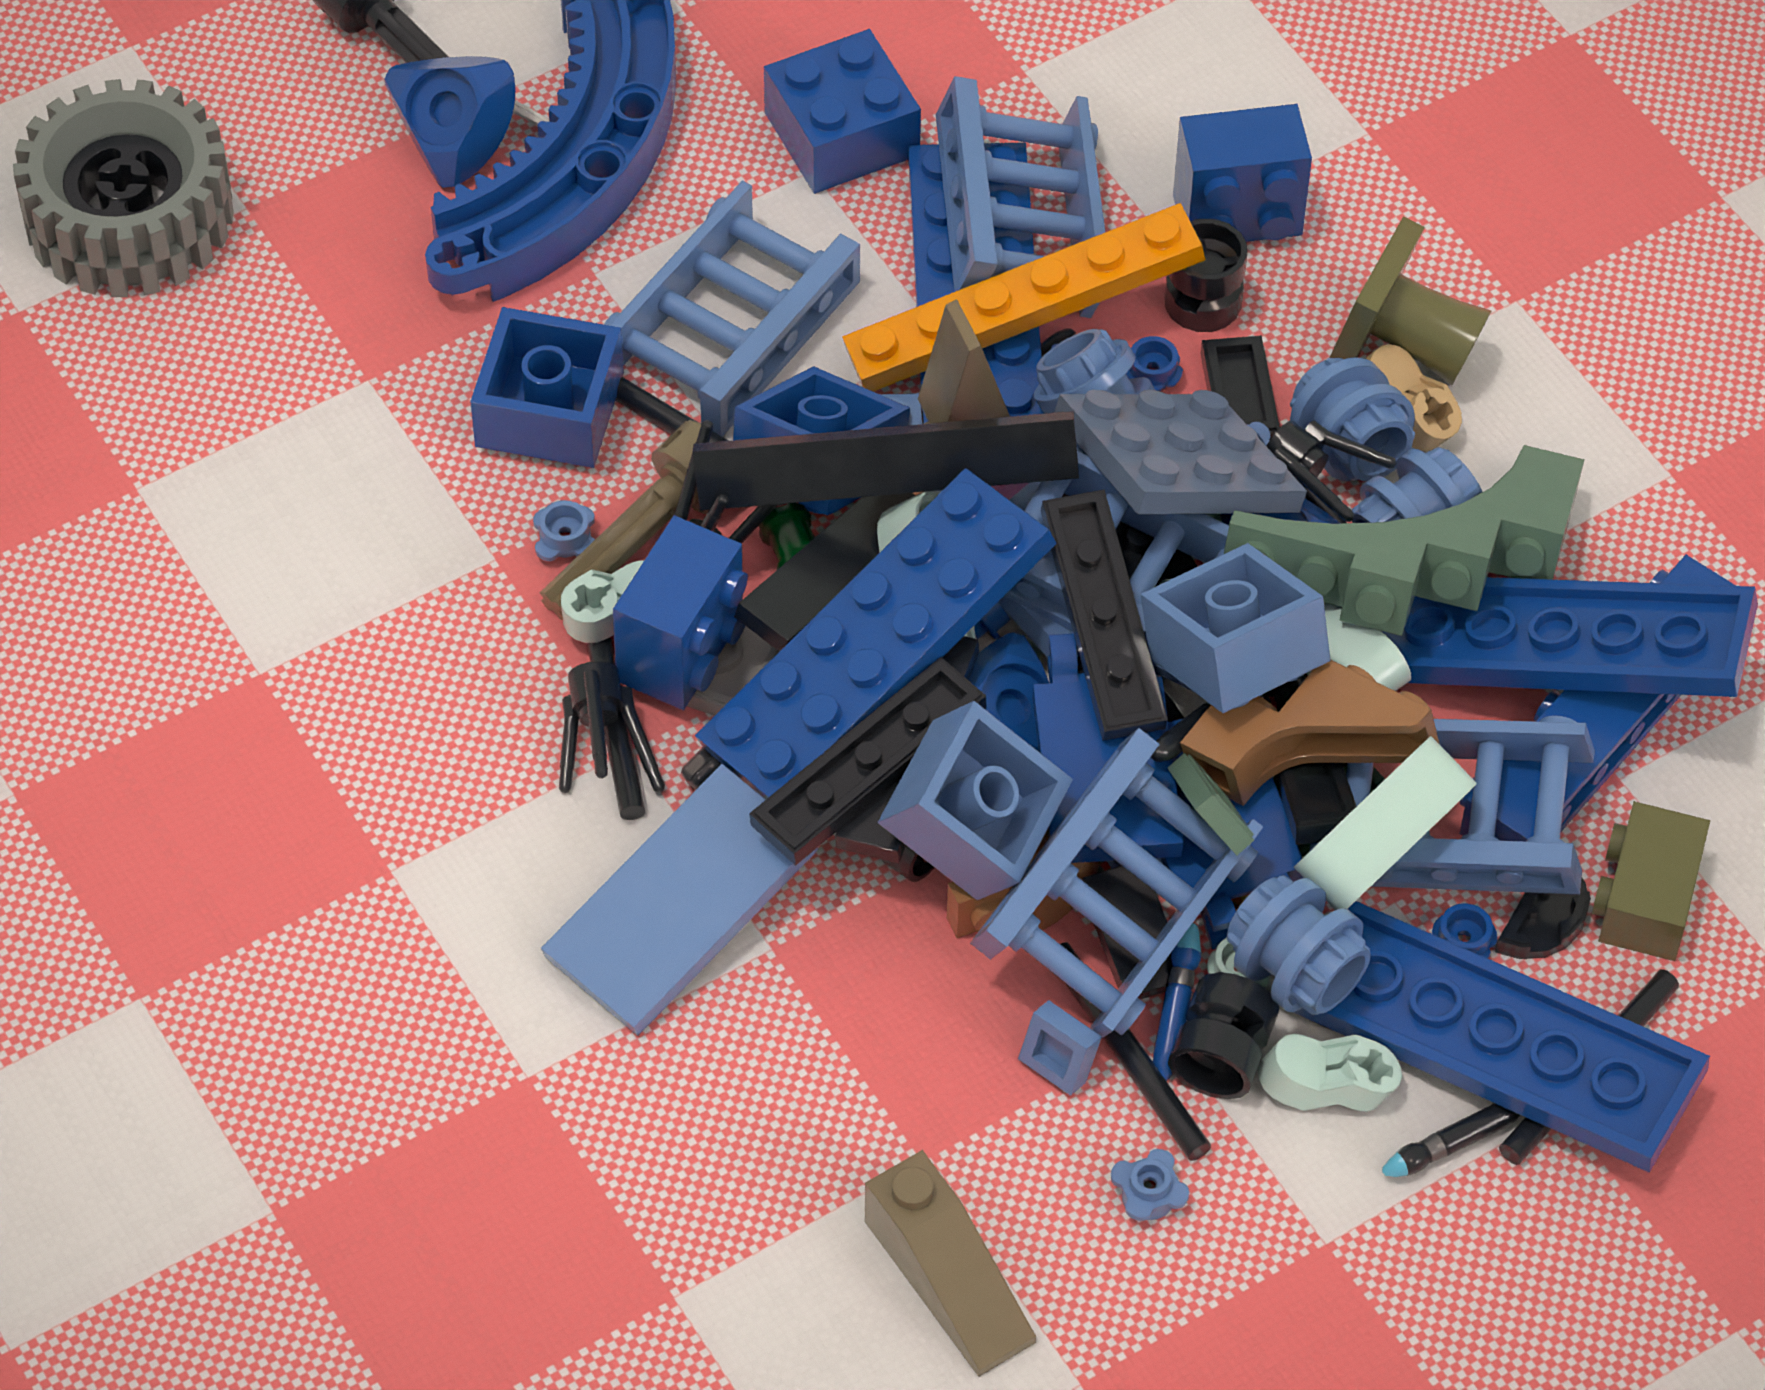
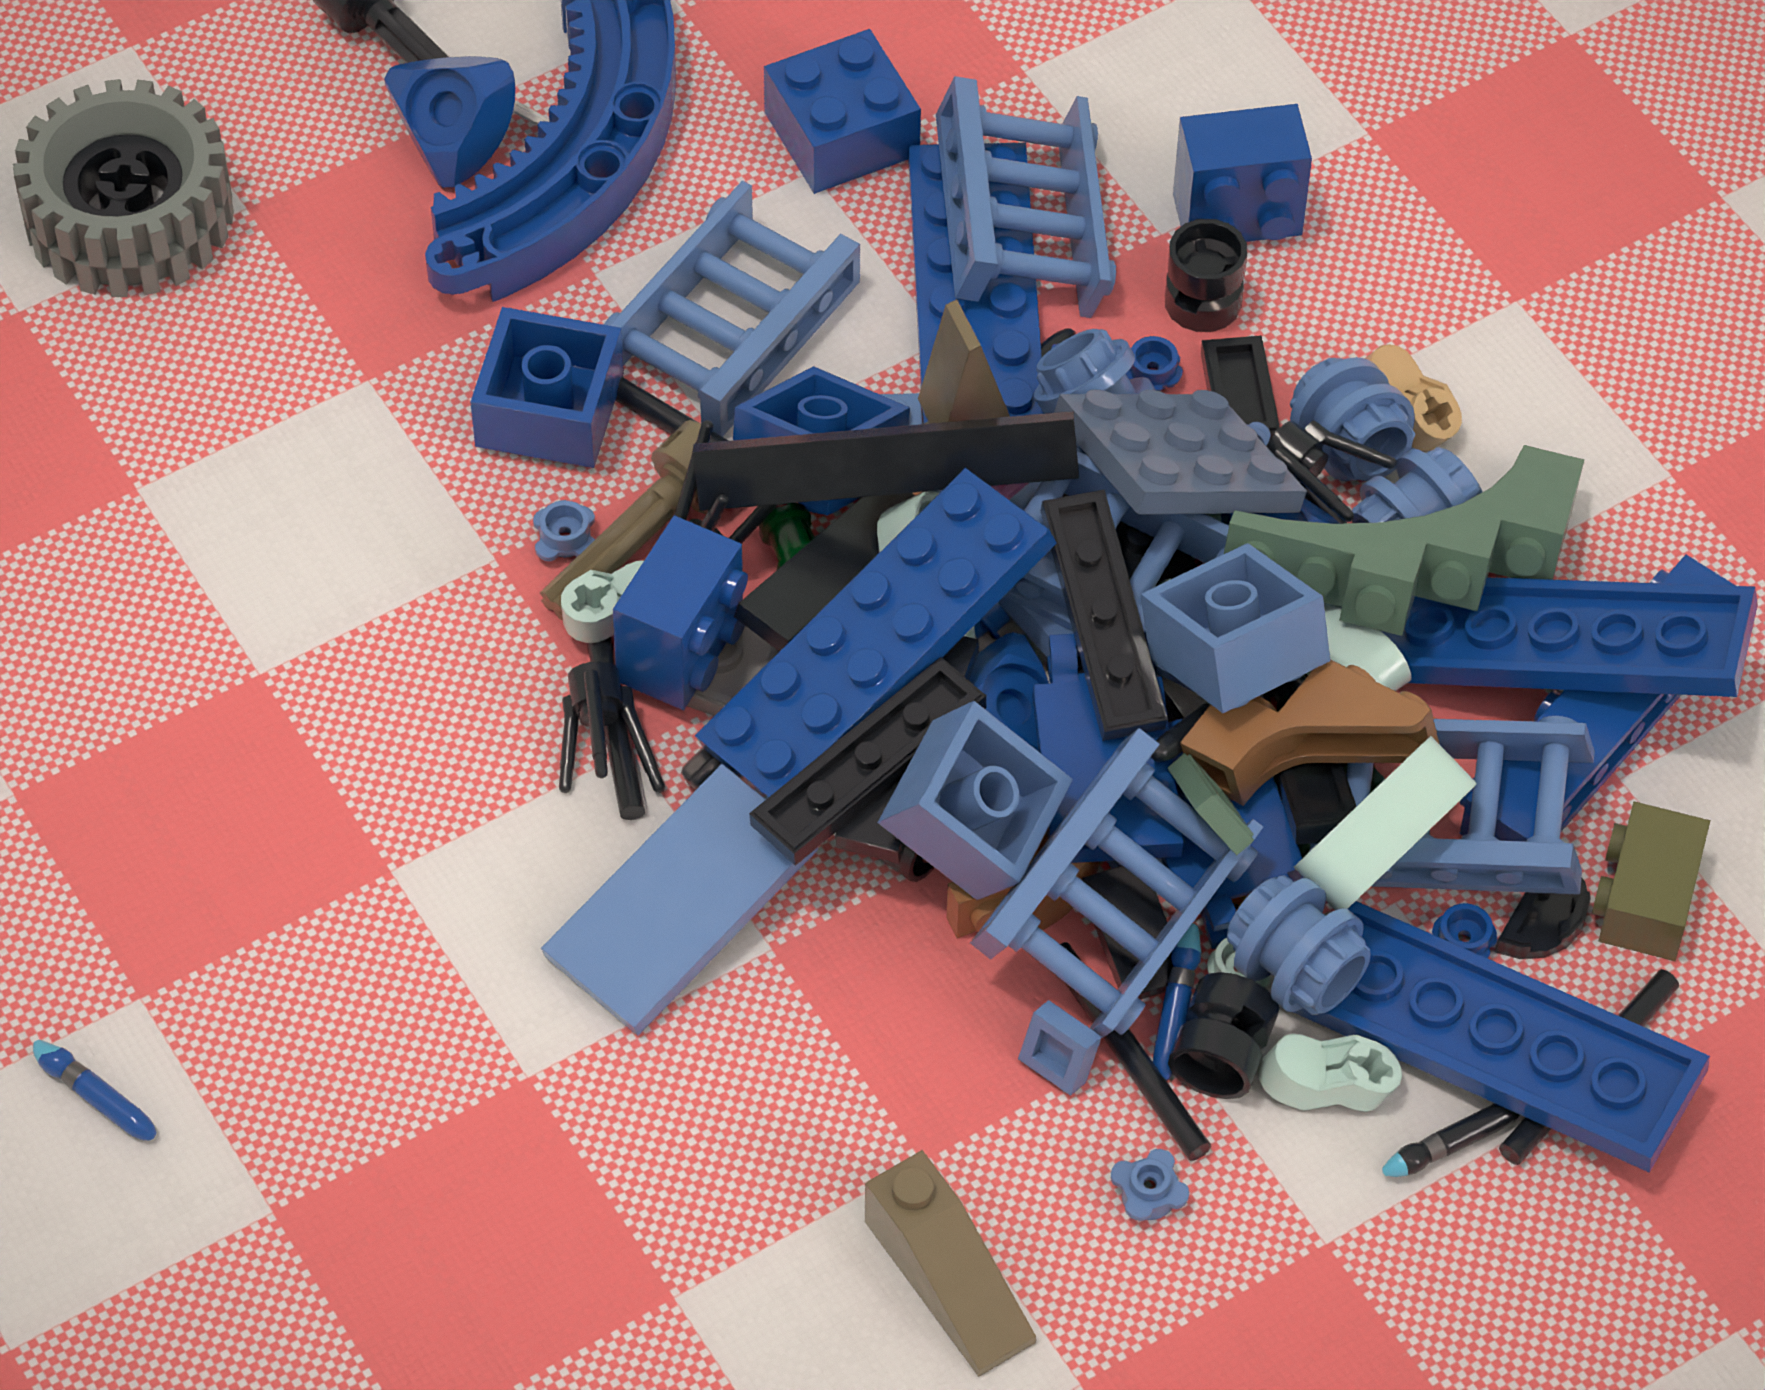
(98, 1093): none -> blue piece
(1030, 294): light orange plate -> none
(1410, 315): olive plant -> none

